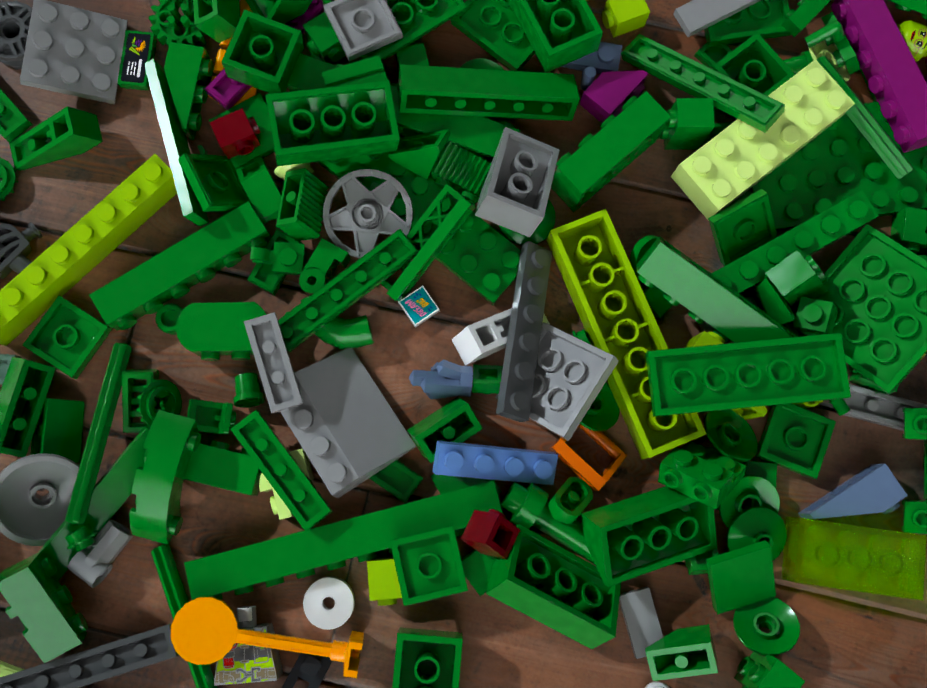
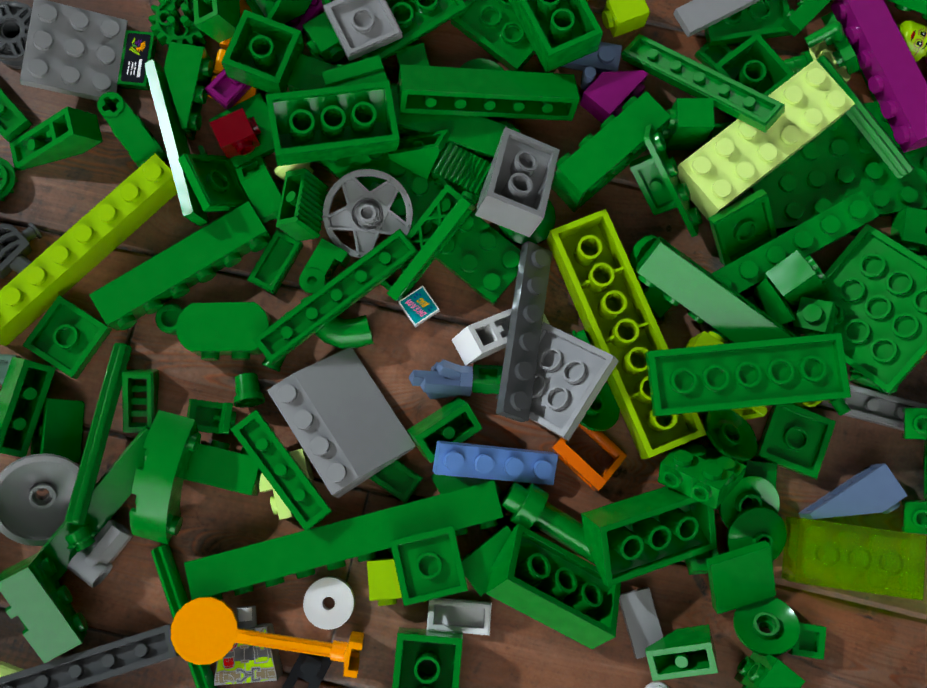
(129, 129): none -> green piece
(161, 389): green gear -> none
(273, 363): light grey plate -> none
(285, 258): green plate -> none
(459, 616): none -> white tile
(490, 533): dark red brick -> none
(570, 500): green plate -> none
(660, 184): none -> green bracket
(810, 641): none -> green plate

